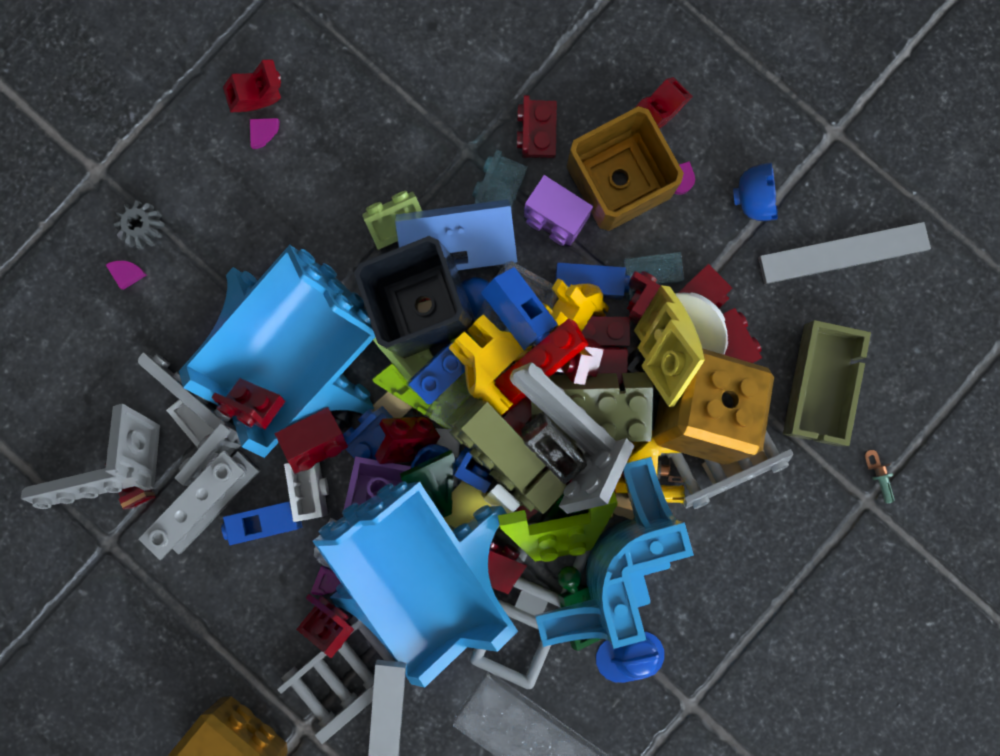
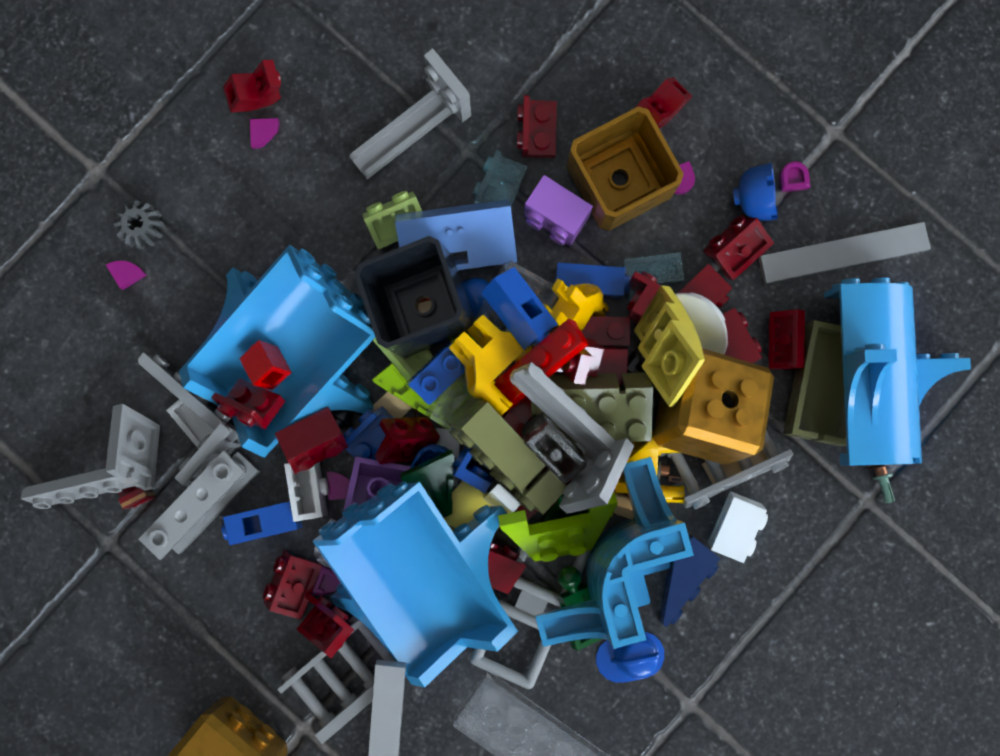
(265, 365): none -> red brick
(290, 585): none -> dark red bracket
(338, 486): none -> magenta tile
(446, 98): none -> light grey bracket
(684, 580): none -> dark blue slope
(738, 527): none -> white brick
(739, 245): none -> dark red bracket
(786, 339): none -> dark red bracket
(794, 177): none -> magenta tile
(883, 372): none -> dark azure cylinder

